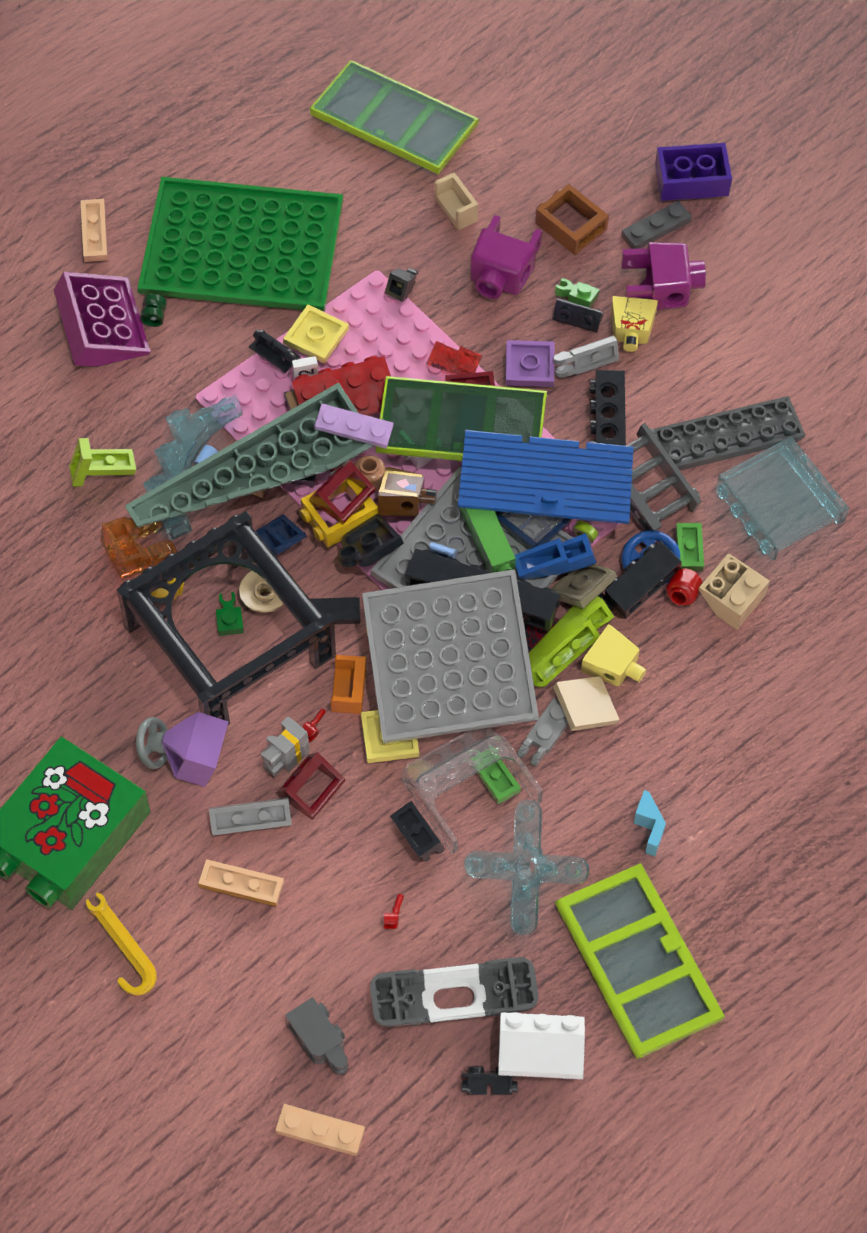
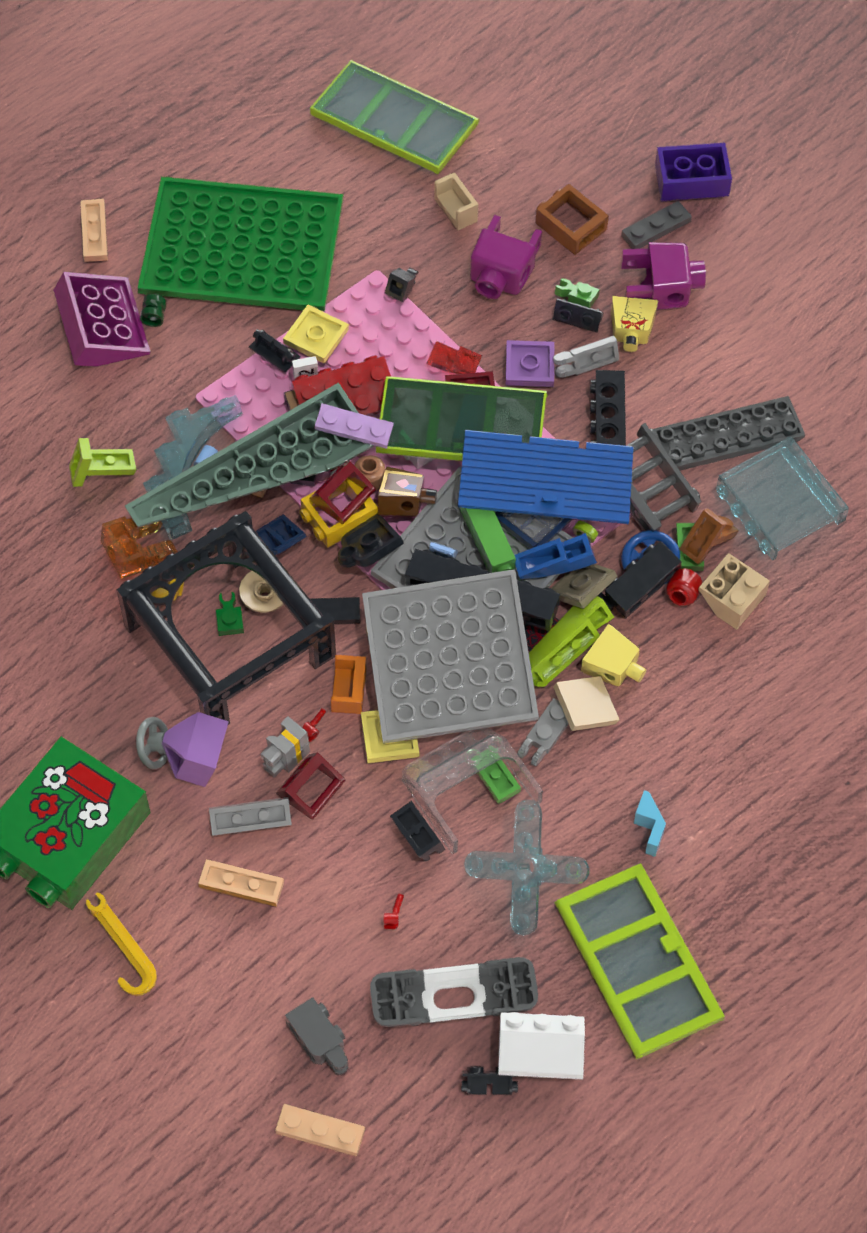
(706, 533): none -> dark orange bracket

